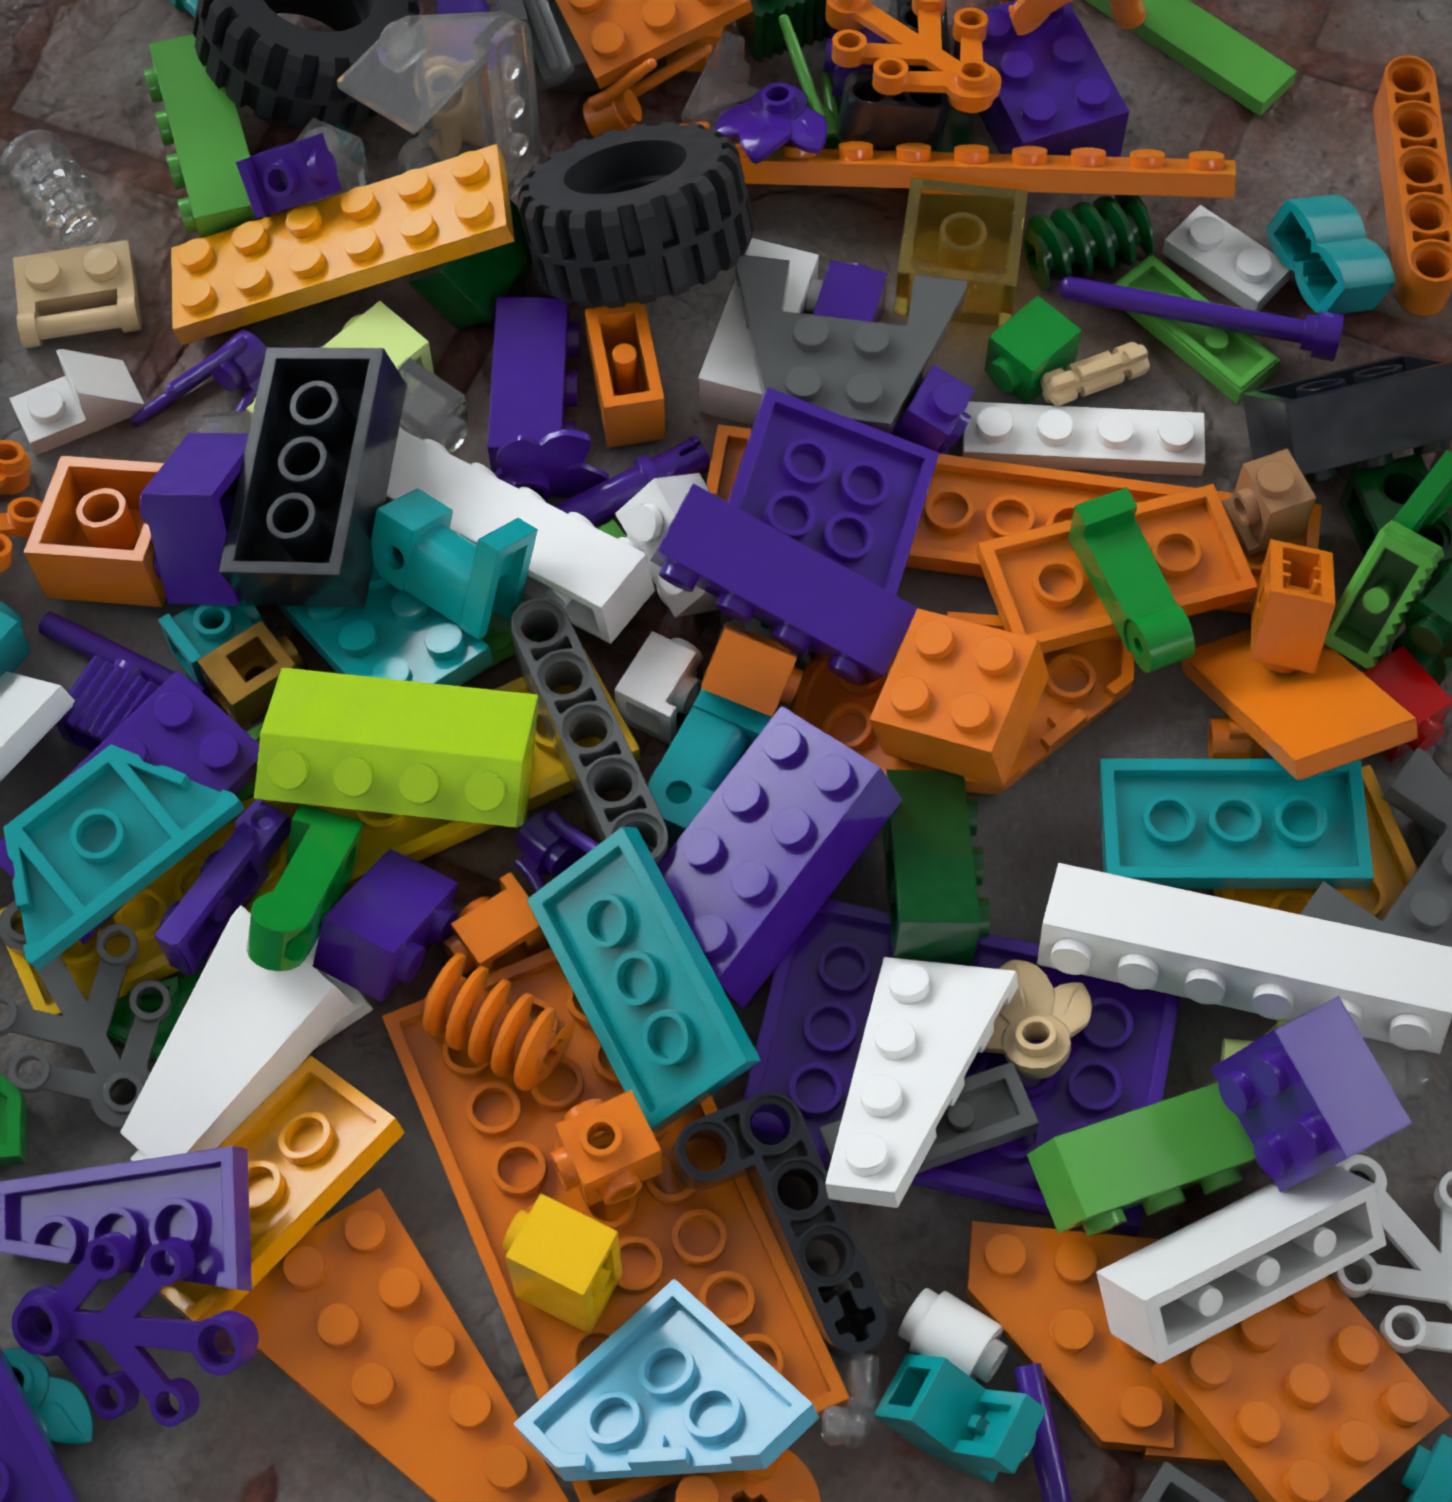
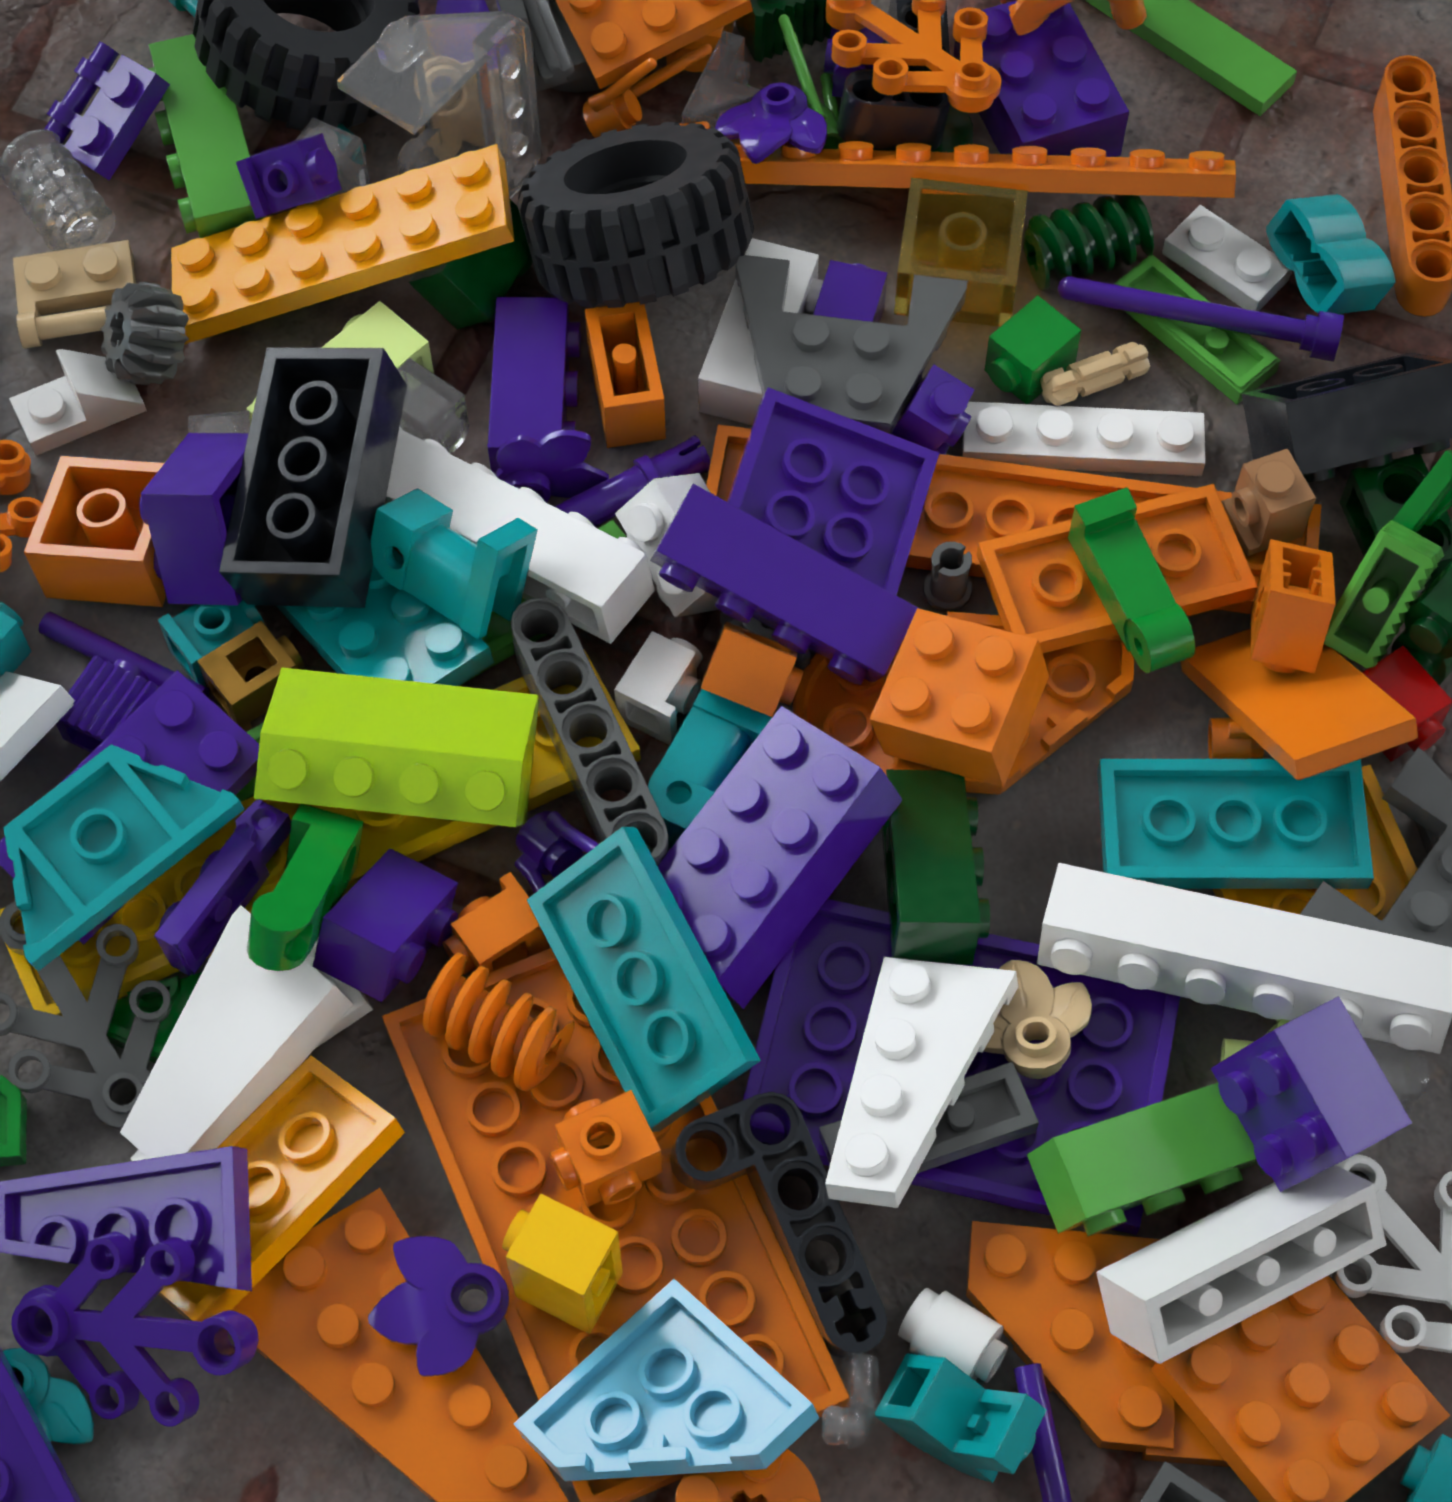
(114, 116): none -> dark purple plate
(144, 333): none -> dark grey gear
(233, 366): dark purple plant -> none
(428, 1304): none -> dark purple plate
(948, 582): none -> dark grey pin

